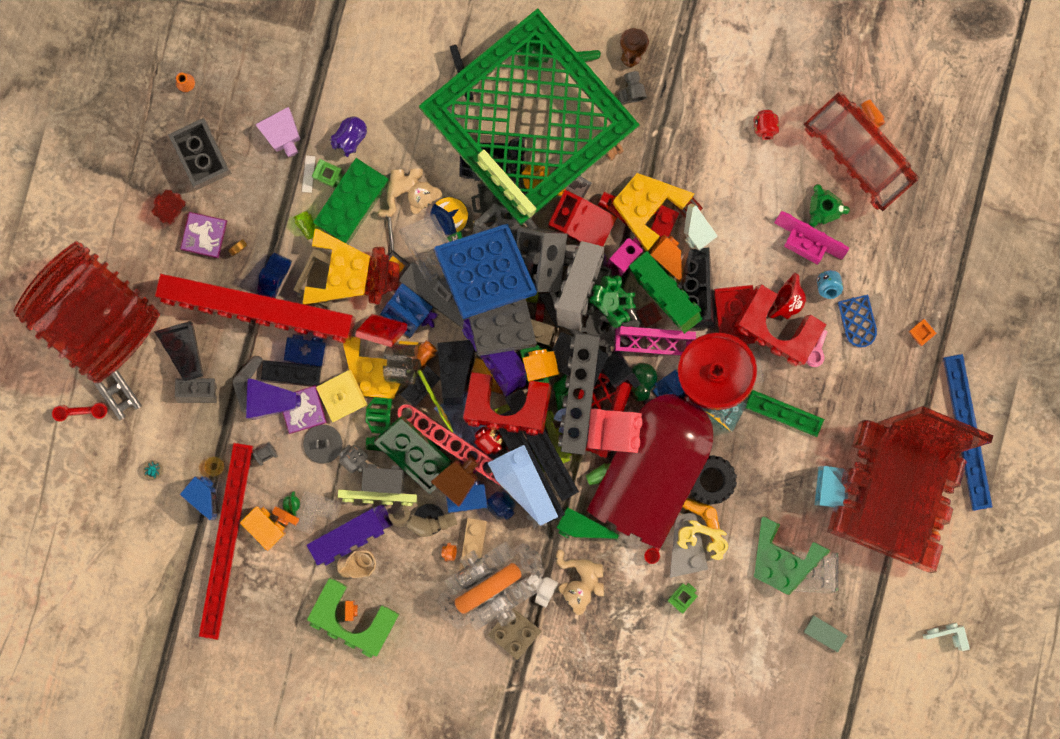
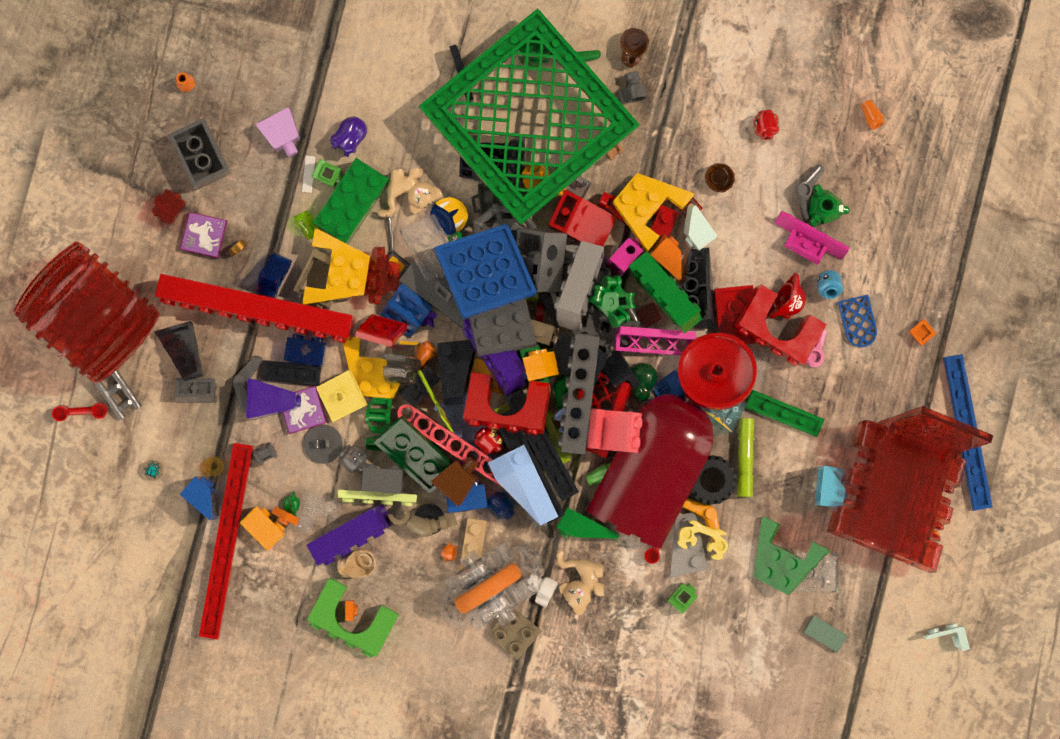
(500, 178): yellowish green plate -> none
(719, 177): none -> reddish brown hair
(745, 457): none -> lime piece
(804, 190): none -> dark grey piece
(862, 150): clear windscreen -> none

